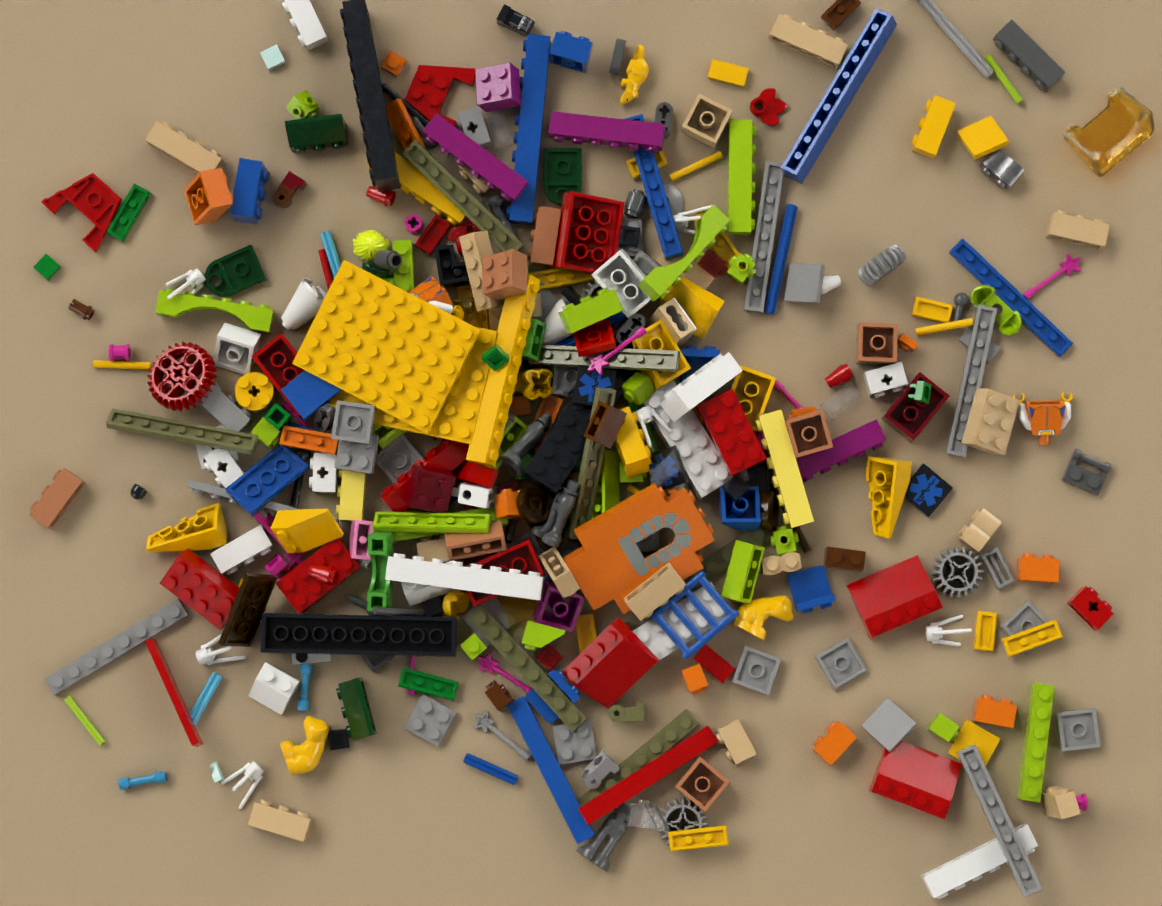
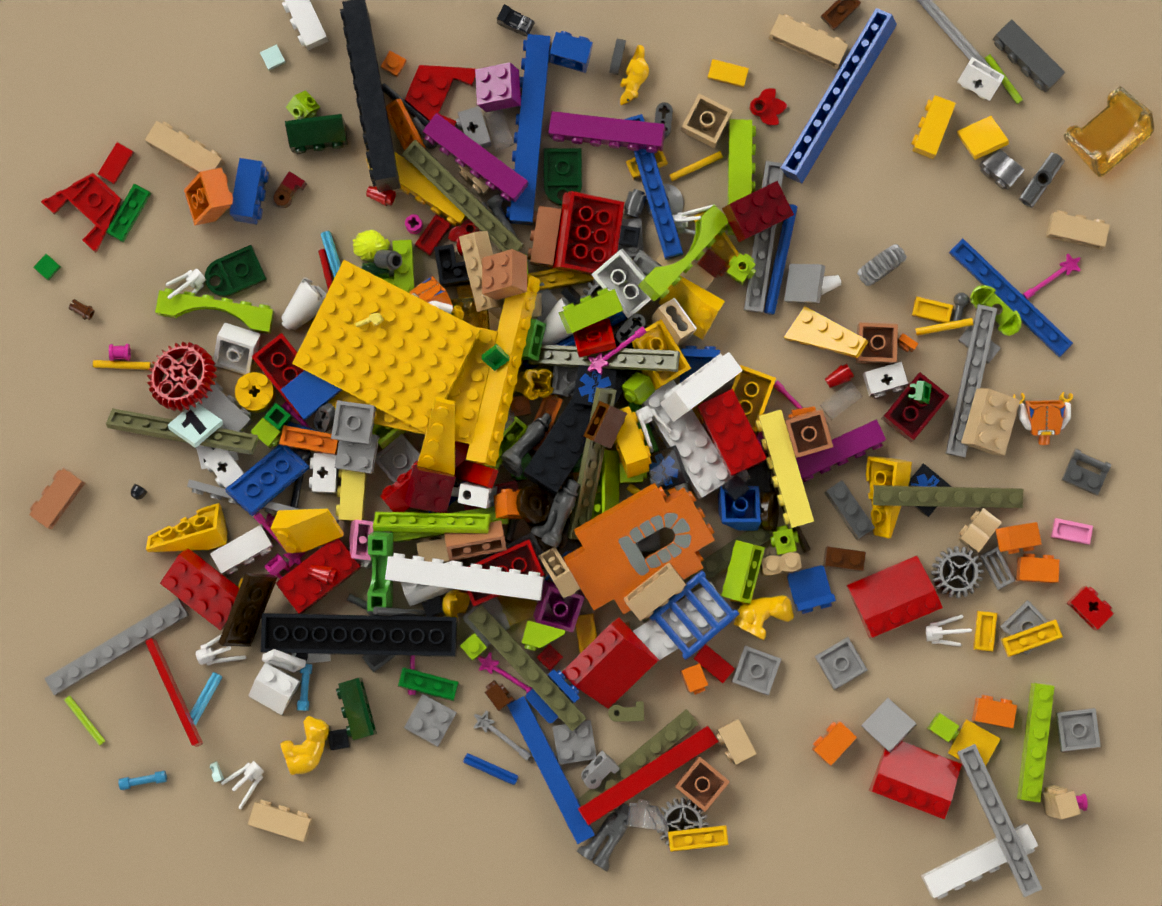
(115, 163): none -> red tile
(195, 425): none -> light aqua tile
(283, 660): none -> white tile
(375, 318): none -> light yellow hand
(439, 441): none -> yellow wing
(758, 211): none -> dark red brick
(819, 331): none -> yellow wing
(849, 510): none -> dark grey brick
(948, 496): none -> olive plate
(977, 70): none -> white brick
(1018, 537): none -> orange brick
(1035, 188): none -> dark grey piece
(1072, 531): none -> bright pink tile

